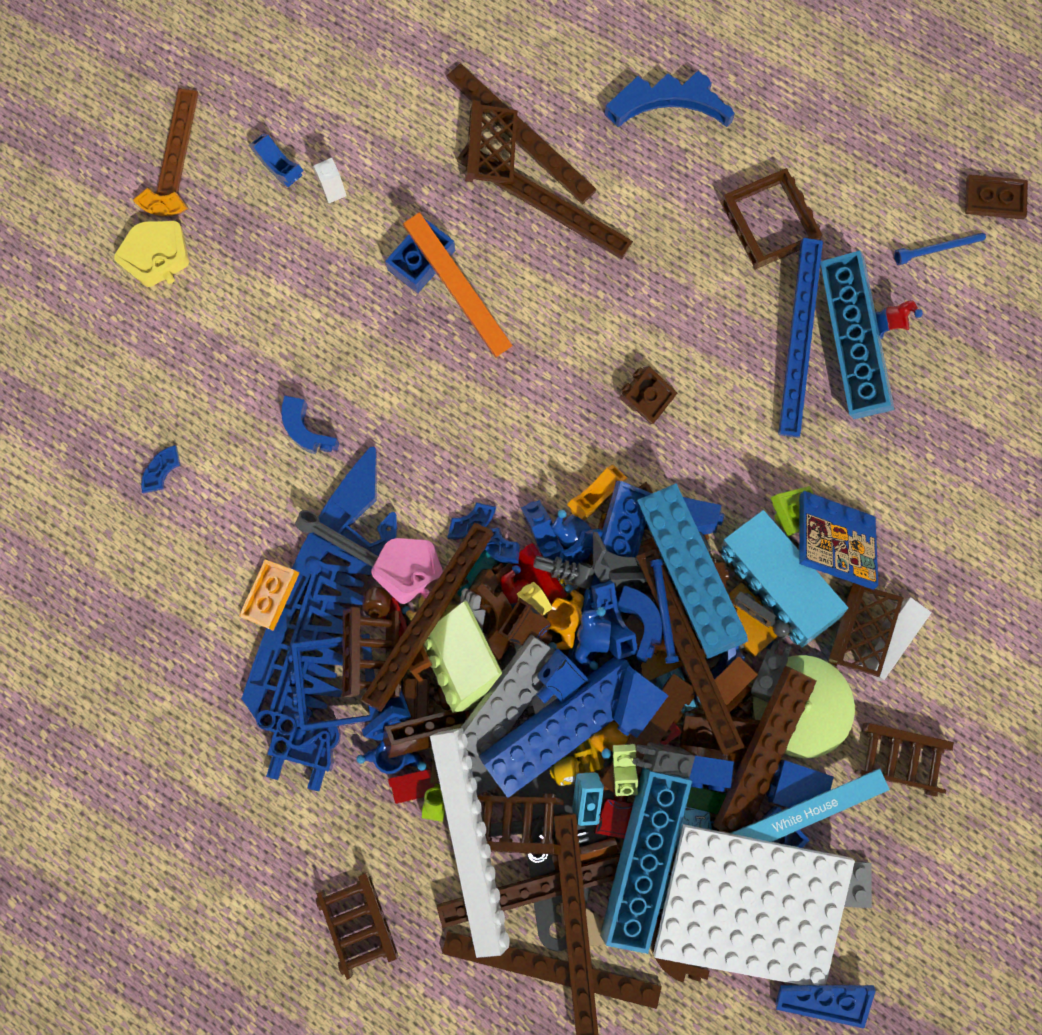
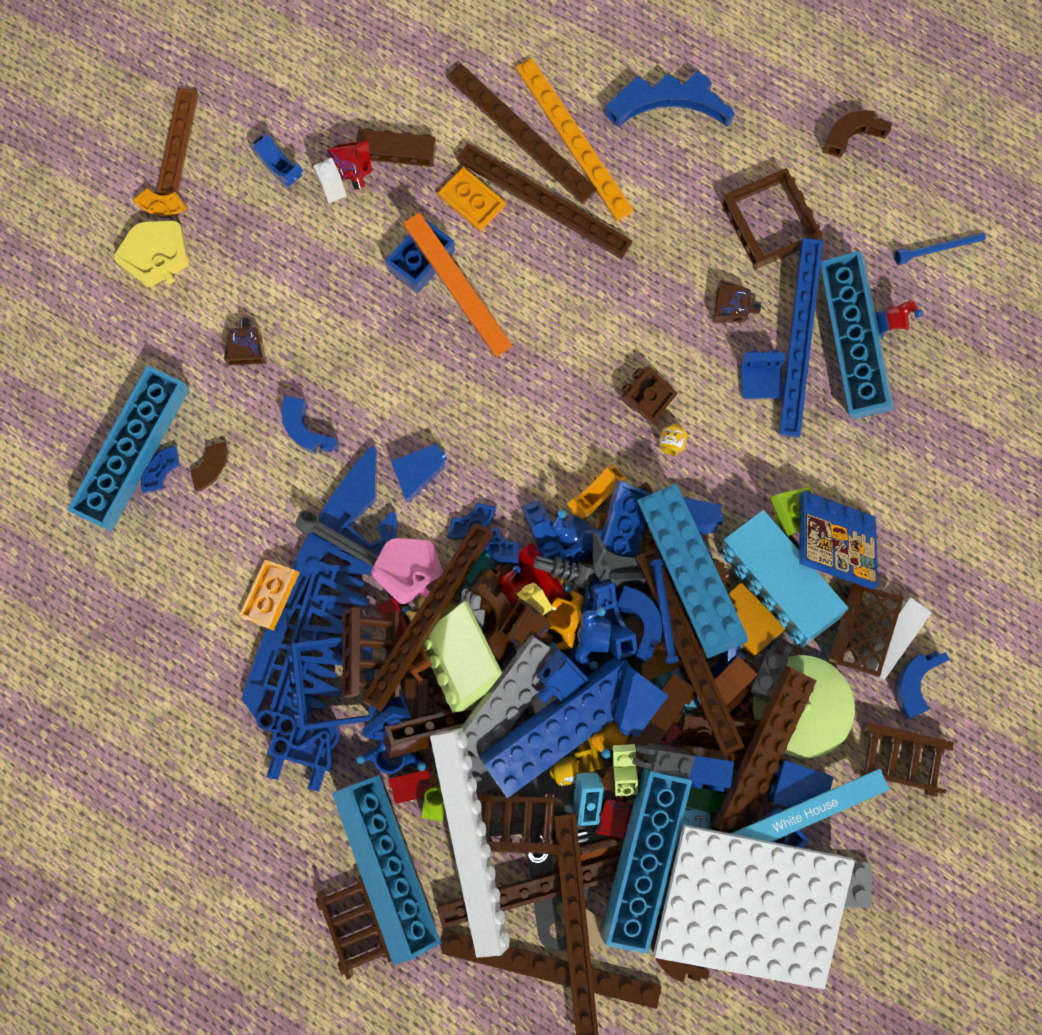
(129, 448): none -> dark azure brick
(211, 467): none -> reddish brown tile
(244, 345): none -> reddish brown torso
(352, 161): none -> red torso
(376, 602): reddish brown head -> none
(386, 870): none -> dark azure brick
(399, 147): none -> reddish brown brick
(418, 469): none -> blue slope
(471, 199): none -> light orange tile
(474, 140): reddish brown fence -> none
(574, 139): none -> light orange plate
(673, 439): none -> yellow head
(733, 303): none -> reddish brown torso
(761, 613): dark grey plate -> none
(762, 374): none -> blue bracket
(832, 1003): blue wing -> none
(852, 124): none -> reddish brown arch
(909, 680): none -> blue arch
(996, 197): reddish brown plate -> none

